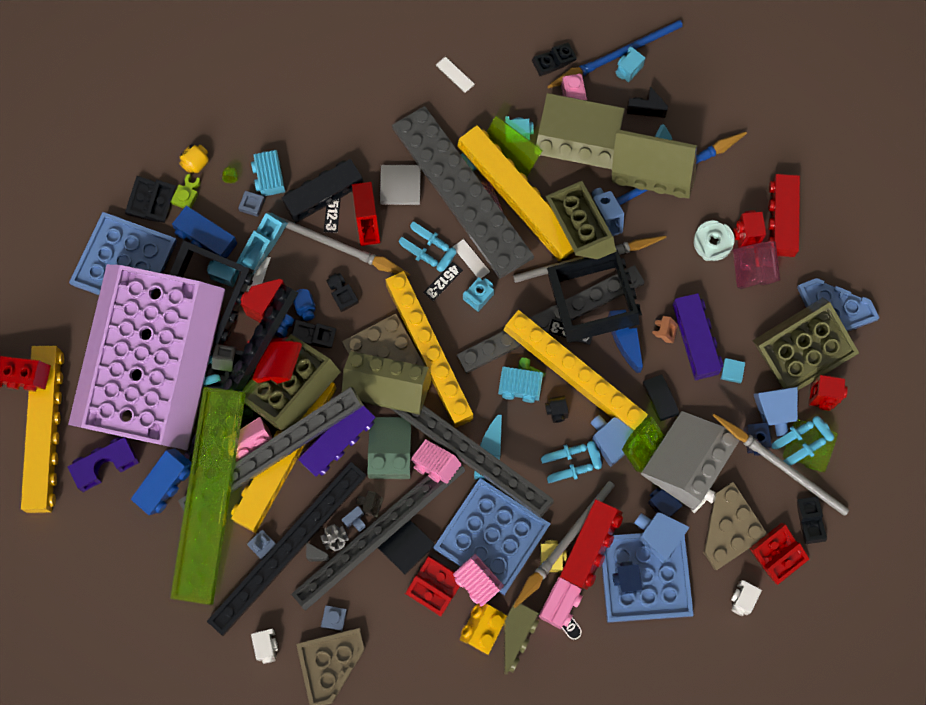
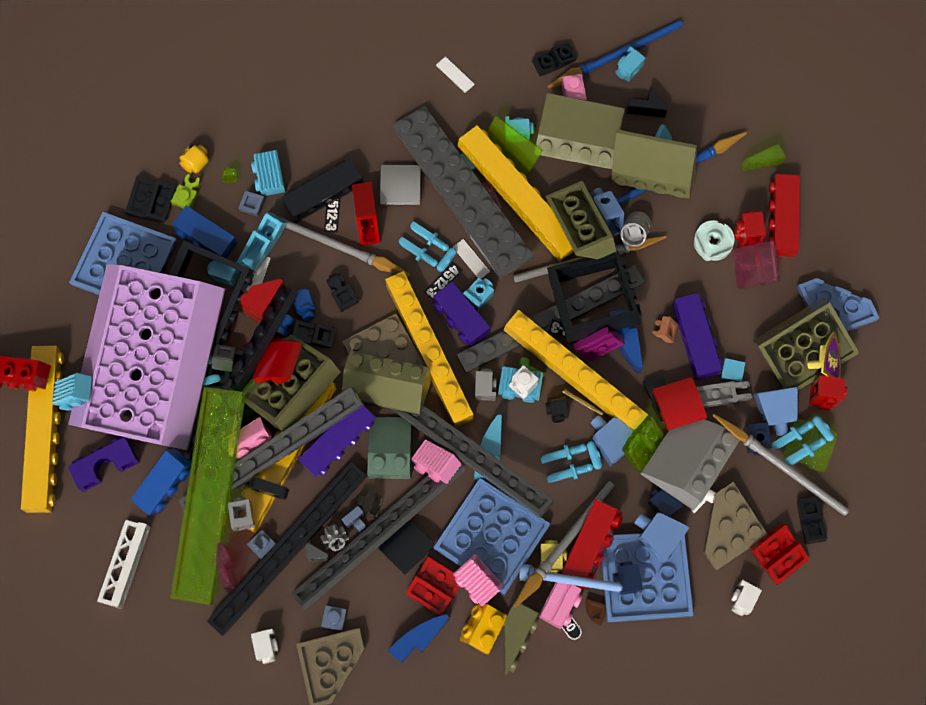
(72, 391): none -> medium azure brick
(129, 565): none -> white fence
(224, 564): none -> clear pink slope
(235, 507): none -> light grey brick
(268, 488): none -> black beam
(418, 637): none -> blue slope
(460, 315): none -> dark purple brick
(485, 385): none -> light grey brick
(523, 382): none -> white brick
(527, 570): none -> light blue piece
(583, 402): none -> sticker
(595, 611): none -> reddish brown tile
(599, 344): none -> magenta plate
(635, 229): none -> light grey wheel
(679, 403): none -> red slope
(723, 393): none -> light grey hinge
(766, 158): none -> clear neon green slope
(829, 358): none -> shield

